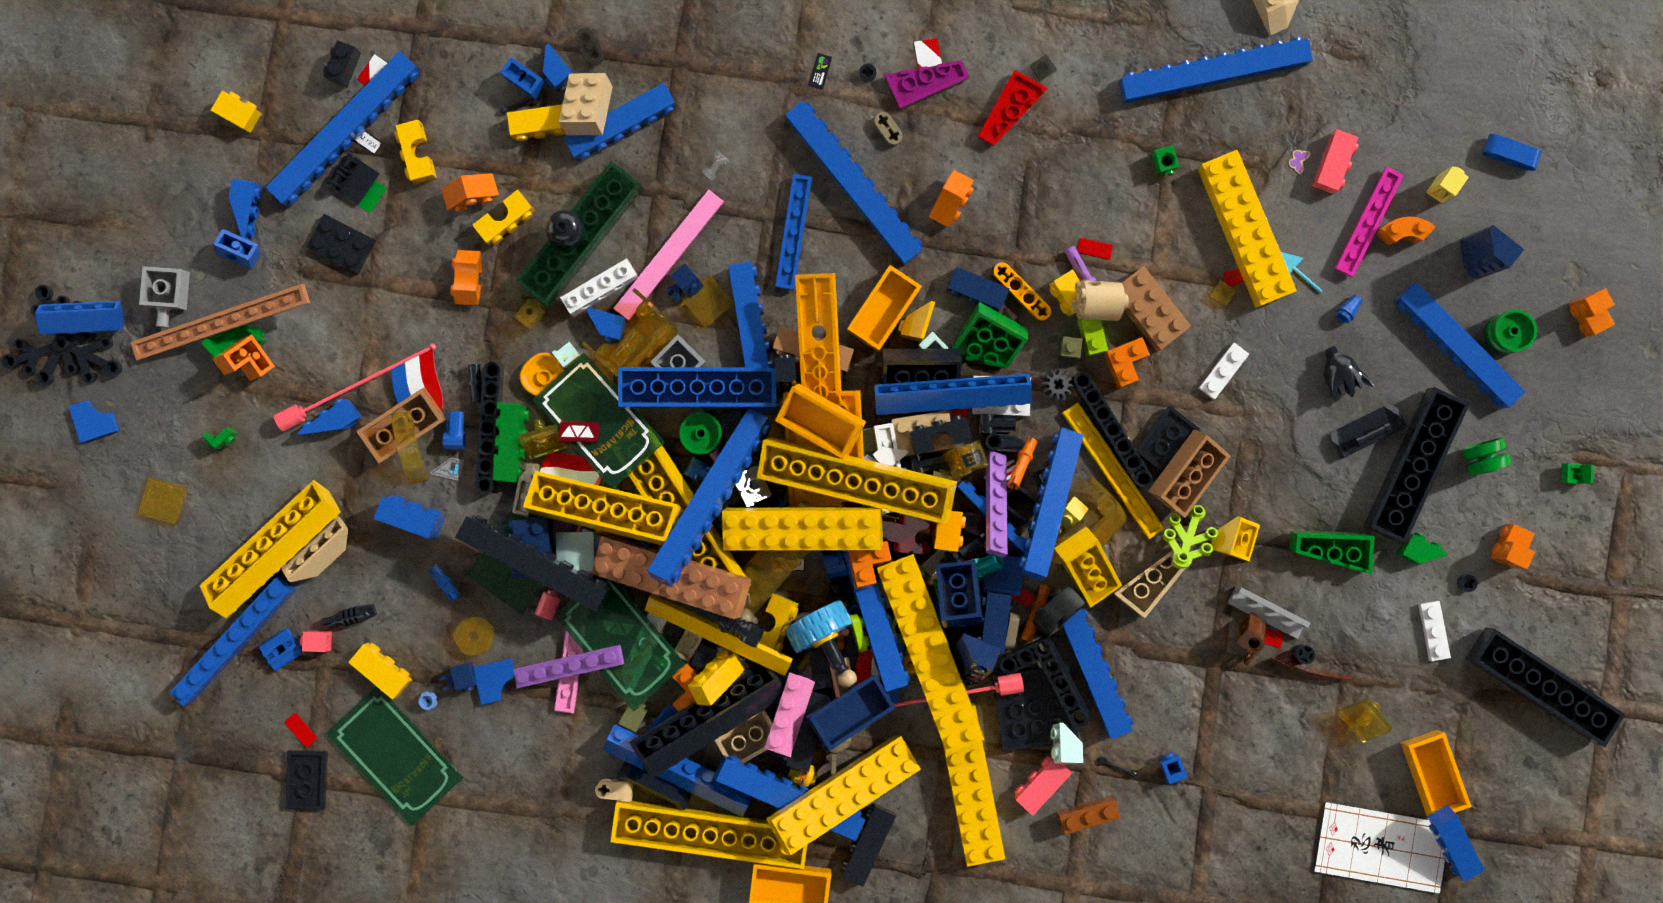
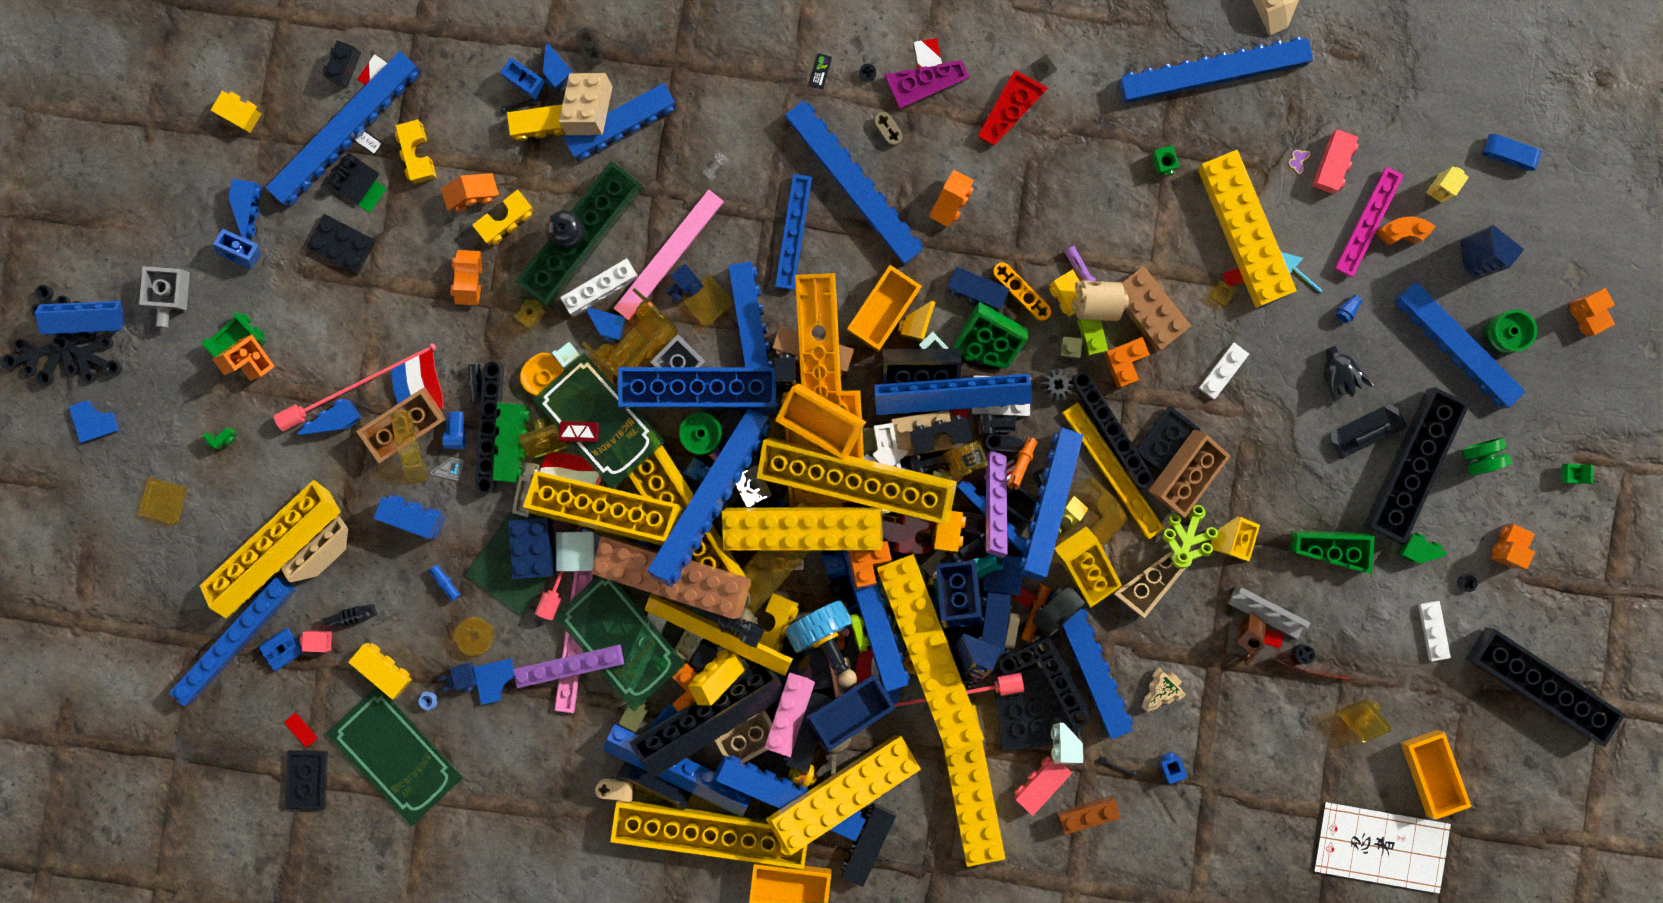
(220, 322): nougat plate -> none
(534, 563): black brick -> none
(1095, 248): red sticker -> none
(1163, 690): none -> tan rock
(1455, 843): blue brick -> none

